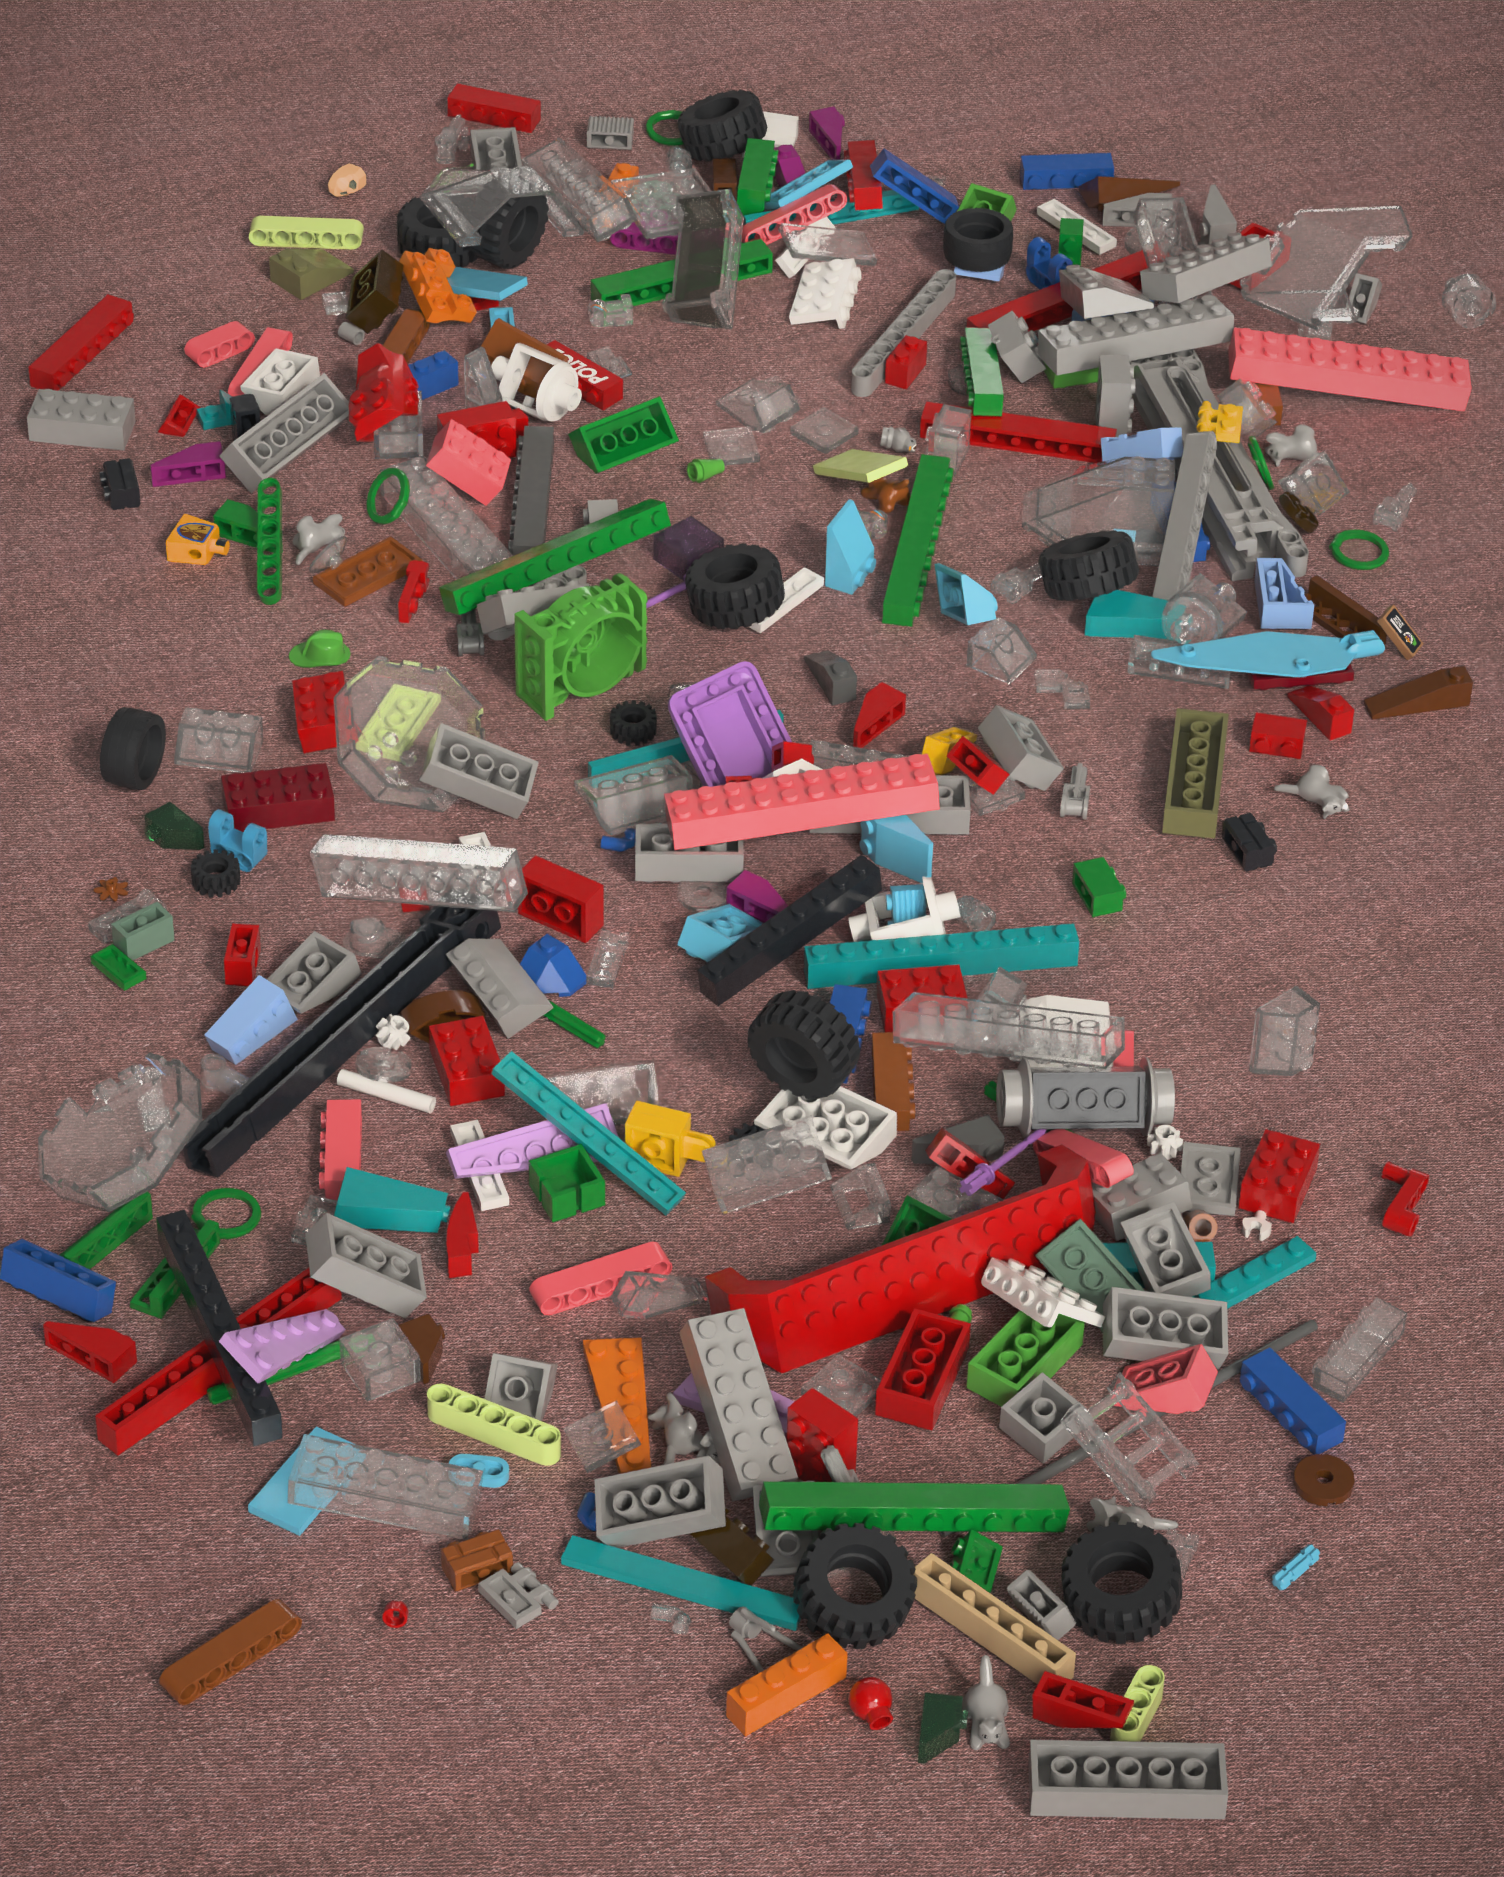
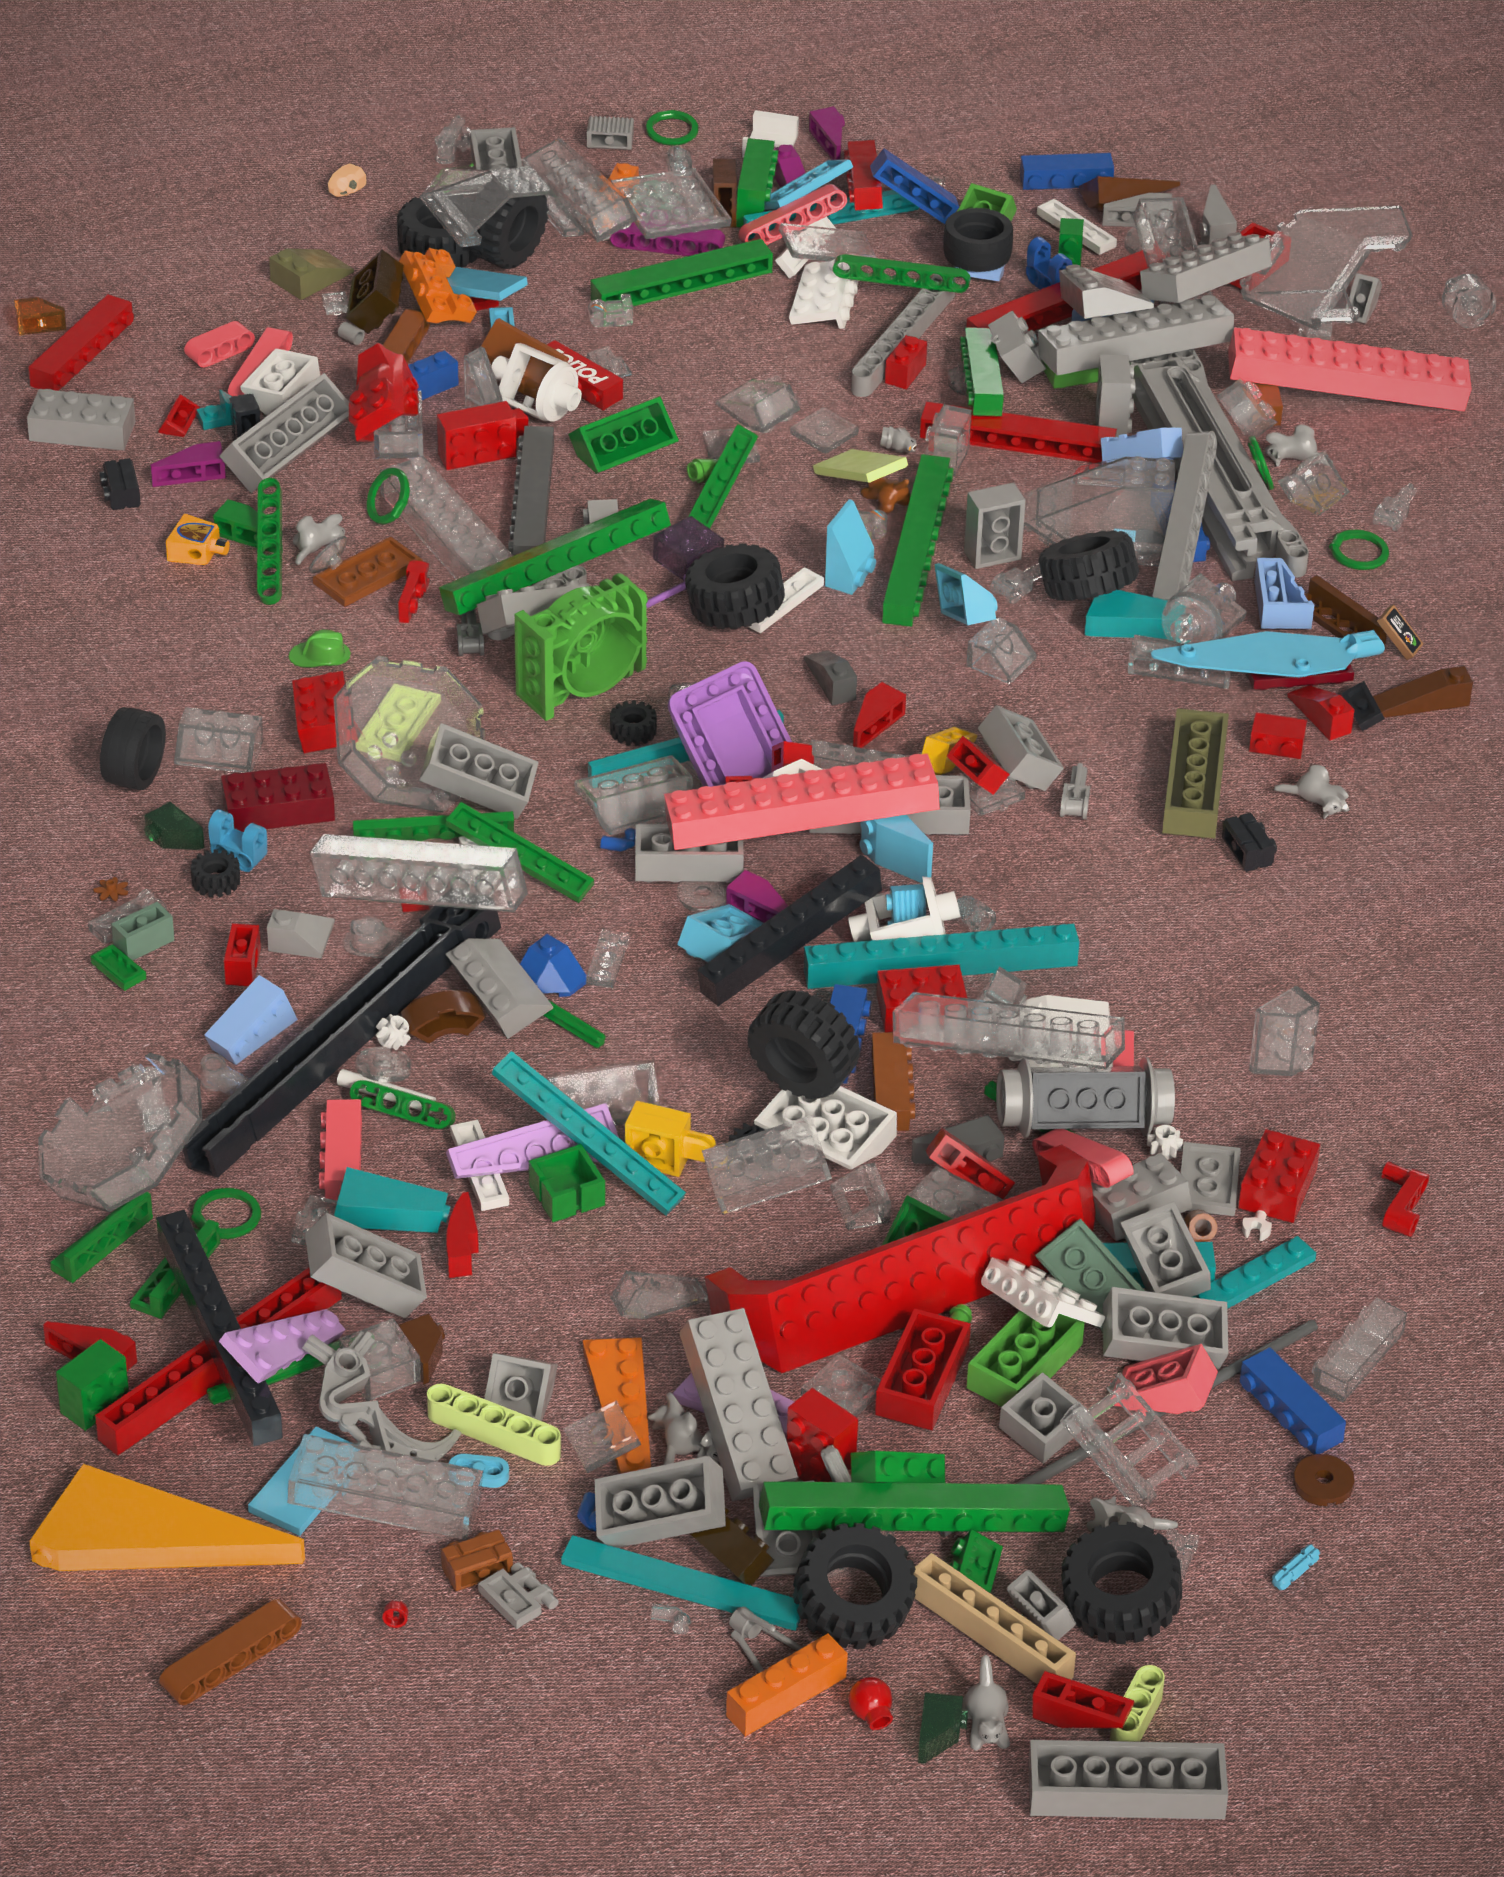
(38, 316): none -> clear orange slope
(57, 1280): blue brick -> none
(91, 1383): none -> green brick
(129, 1525): none -> light orange slope
(298, 933): none -> light grey slope
(316, 236): yellowish green beam -> none
(316, 973): light grey slope -> none
(342, 1383): none -> light grey piece
(403, 1101): none -> green beam
(419, 827): none -> green plate
(465, 1060): red brick -> none
(468, 462): coral brick -> none
(494, 108): red brick -> none
(532, 858): none -> green plate
(562, 899): red brick -> none
(595, 1278): coral beam -> none
(706, 260): windscreen -> none
(721, 125): black tyre -> none
(723, 475): none -> green plate
(897, 1467): none -> green brick
(901, 269): none -> green beam
(984, 1173): medium lavender piece -> none
(994, 525): none -> light grey brick
(1074, 693): clear tile -> none
(1098, 886): green brick -> none
(1227, 418): yellow plate -> none
(1301, 515): dark brown tile -> none
(1365, 707): none -> black plate

